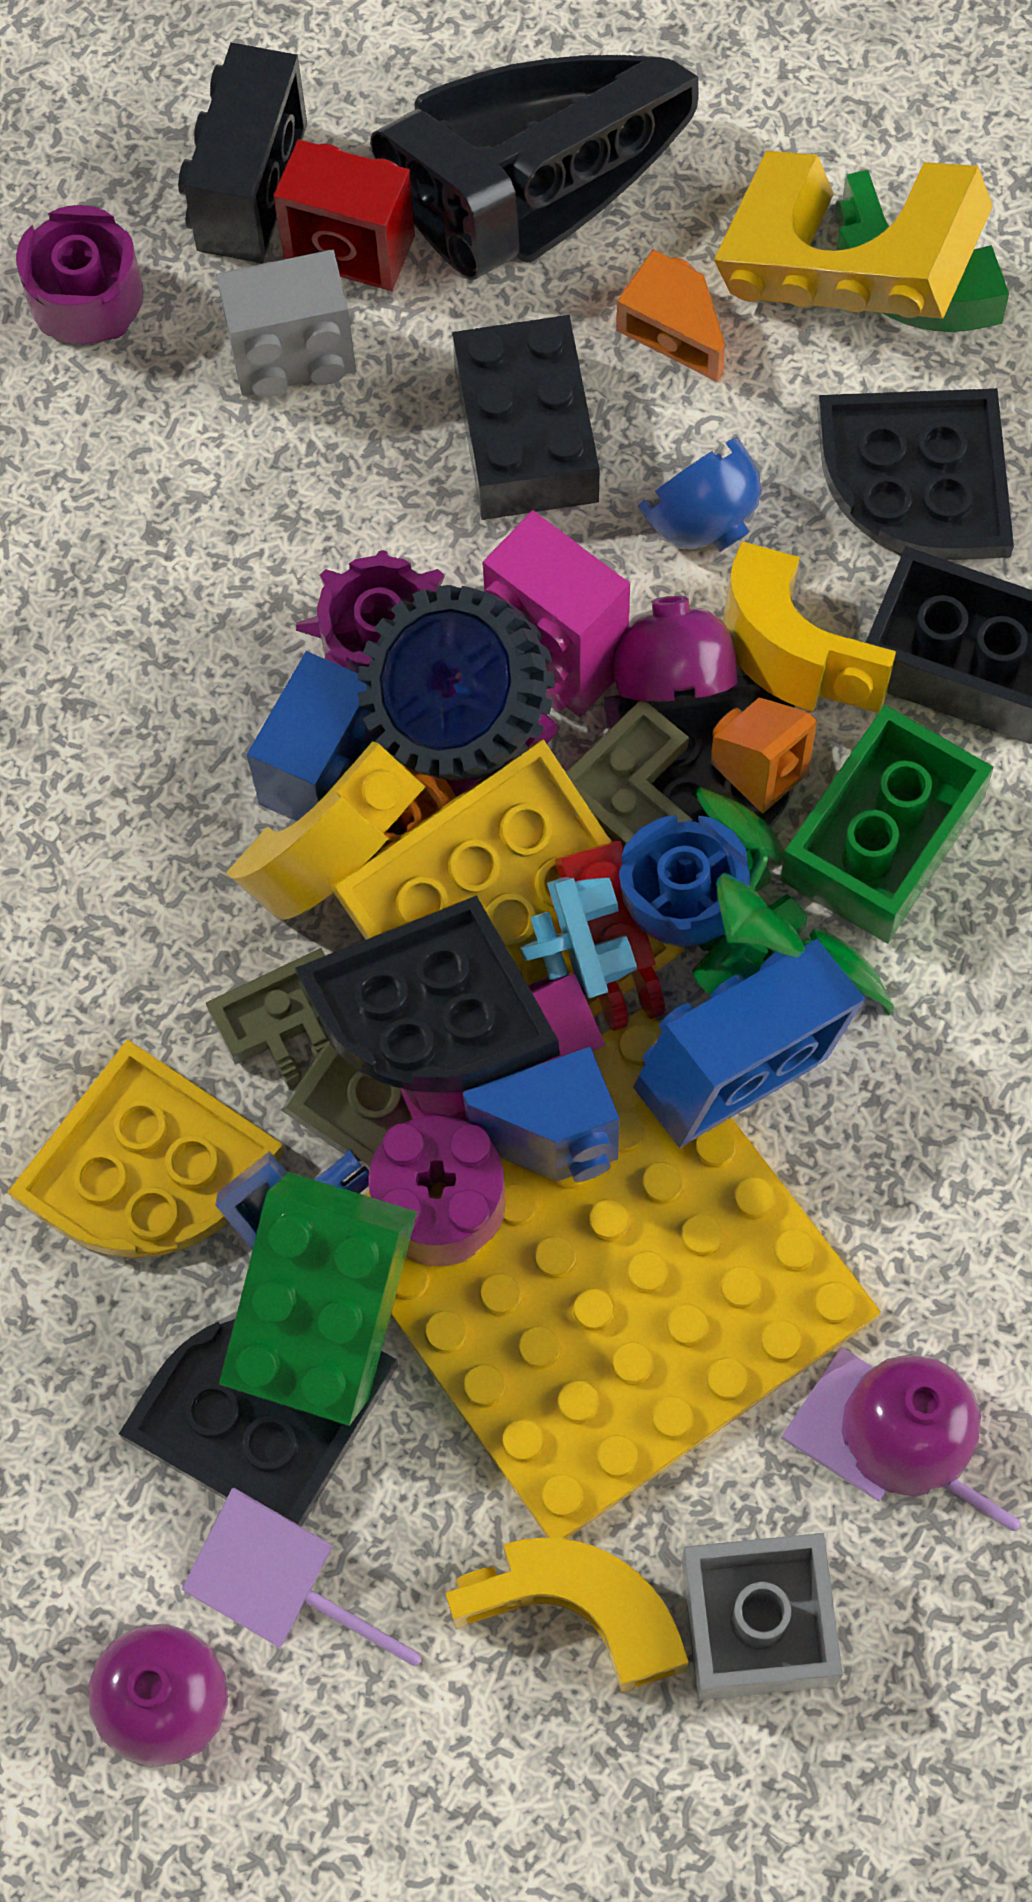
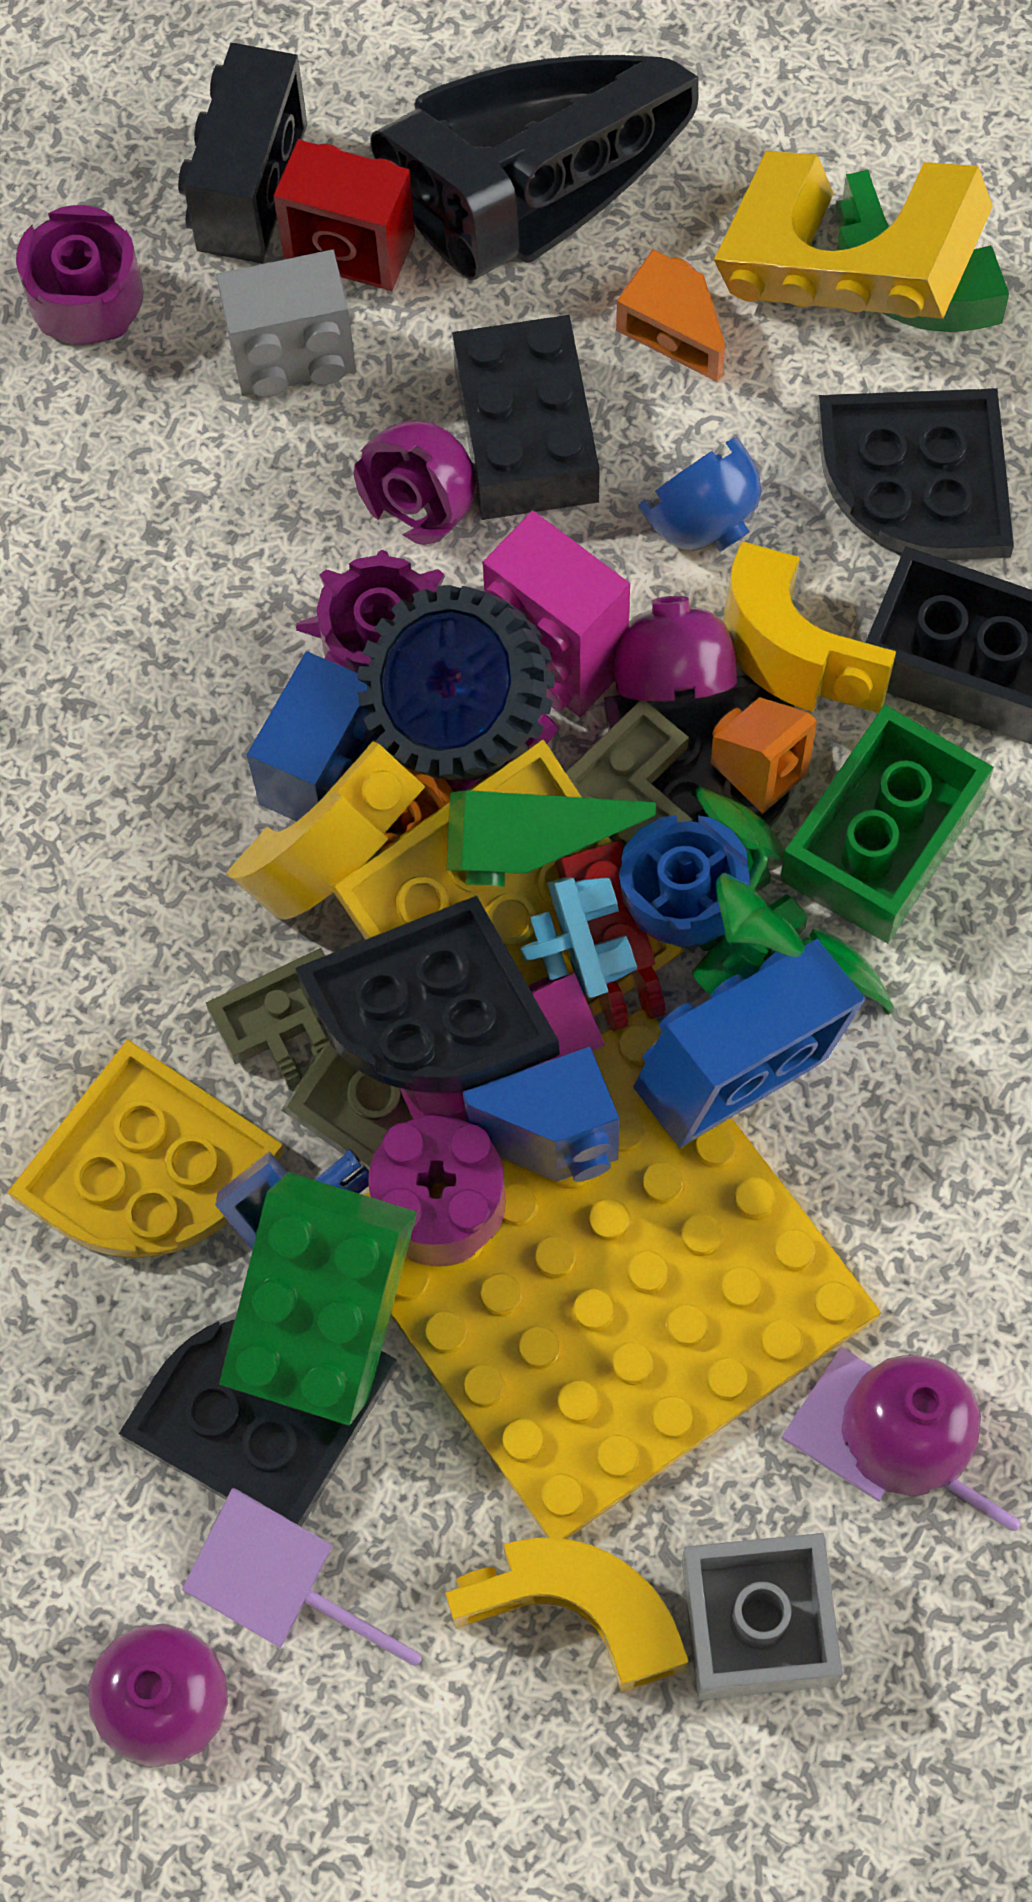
(417, 468): none -> magenta cylinder
(522, 832): none -> green slope

